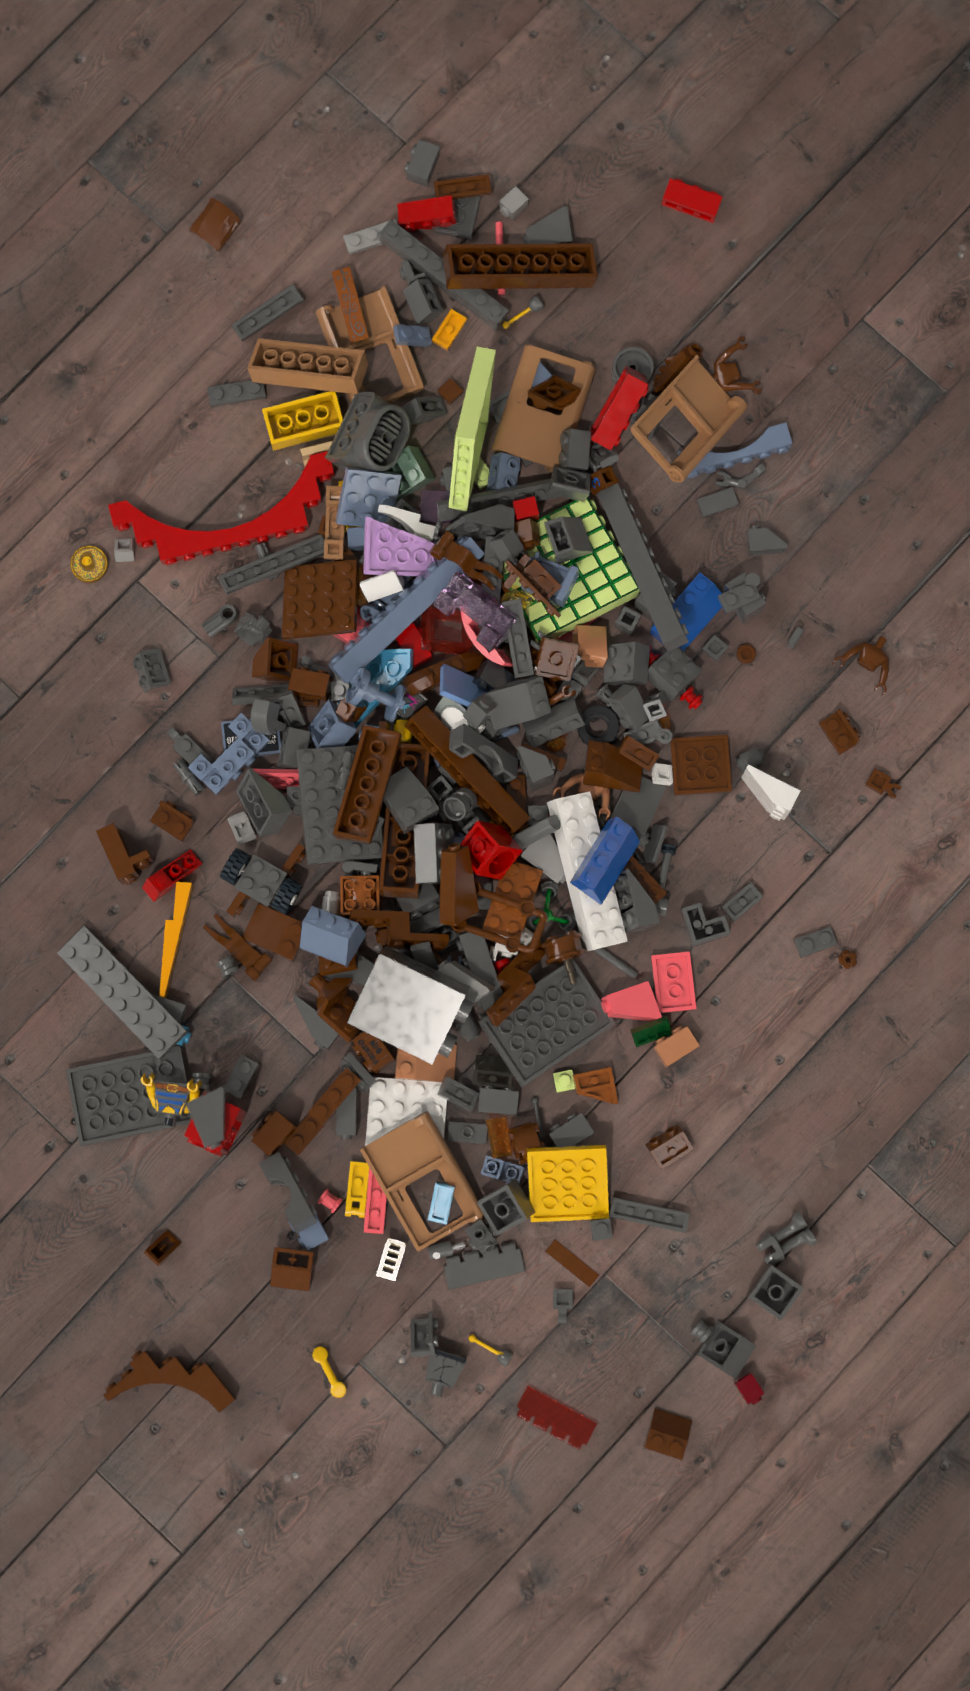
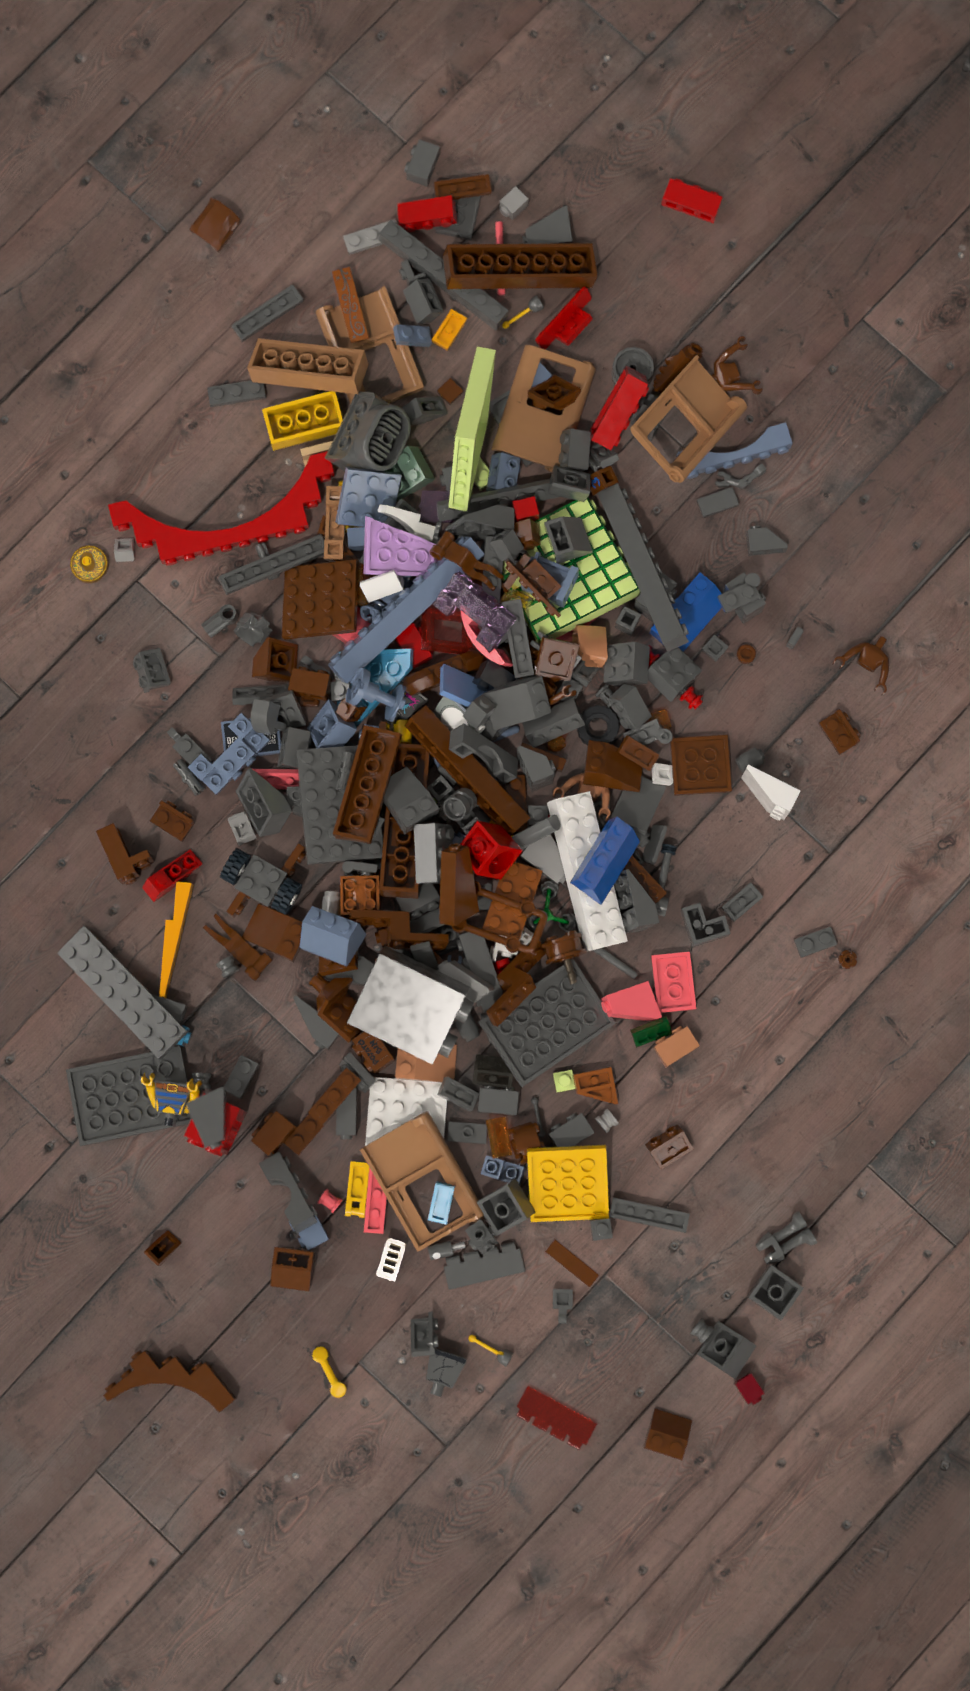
(568, 322): none -> red bracket
(606, 1120): none -> light grey wheel
(656, 706): dark grey brick -> none
(880, 782): reddish brown plate -> none

